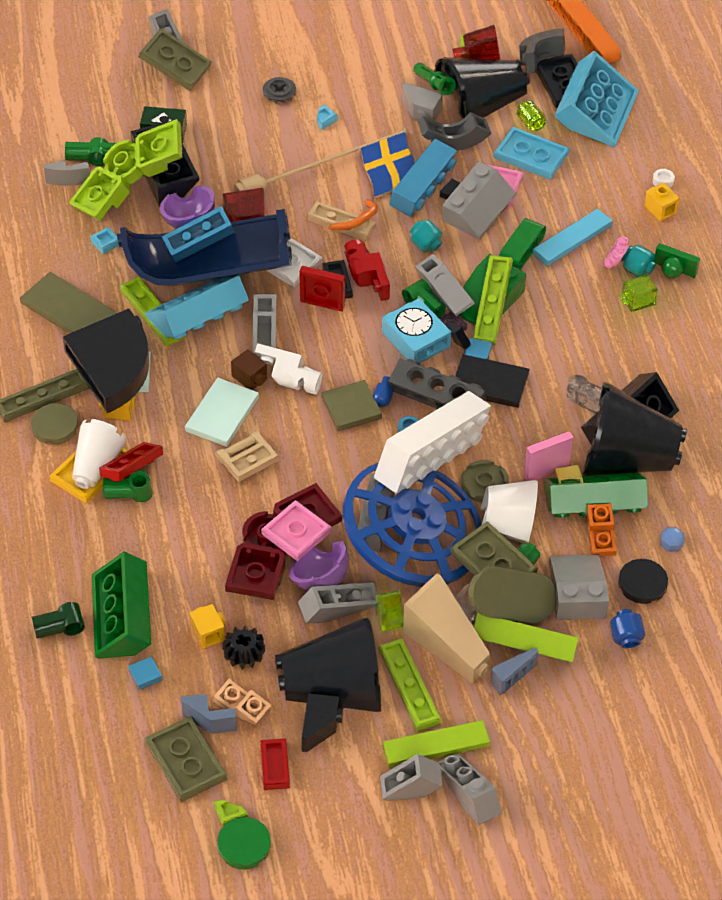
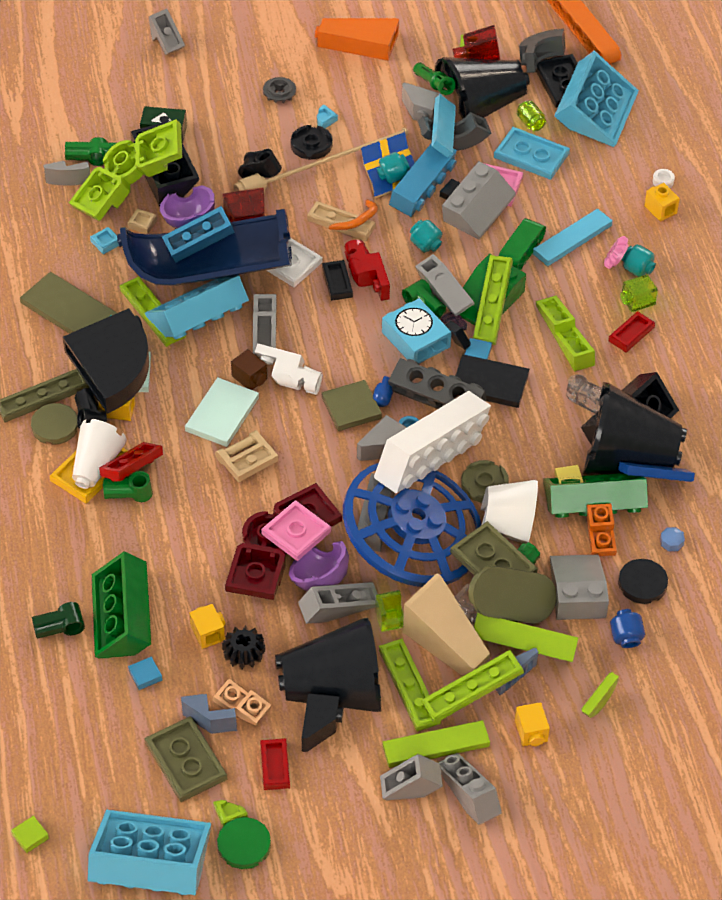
(30, 834): none -> lime tile
(88, 407): none -> black piece
(142, 221): none -> tan tile
(149, 852): none -> medium azure slope
(175, 59): olive tile -> none
(260, 162): none -> black piece
(311, 142): none -> black tile
(322, 288): red tile -> none
(359, 36): none -> orange slope
(373, 443): none -> light grey slope
(393, 167): none -> teal head
(443, 125): none -> medium azure tile
(472, 686): none -> lime tile
(532, 724): none -> yellow brick
(547, 455): bright pink tile -> none
(562, 326): none -> lime slope
(600, 696): none -> lime tile
(631, 331): none -> red tile
(656, 471): none -> blue tile
(676, 262): green tile -> none

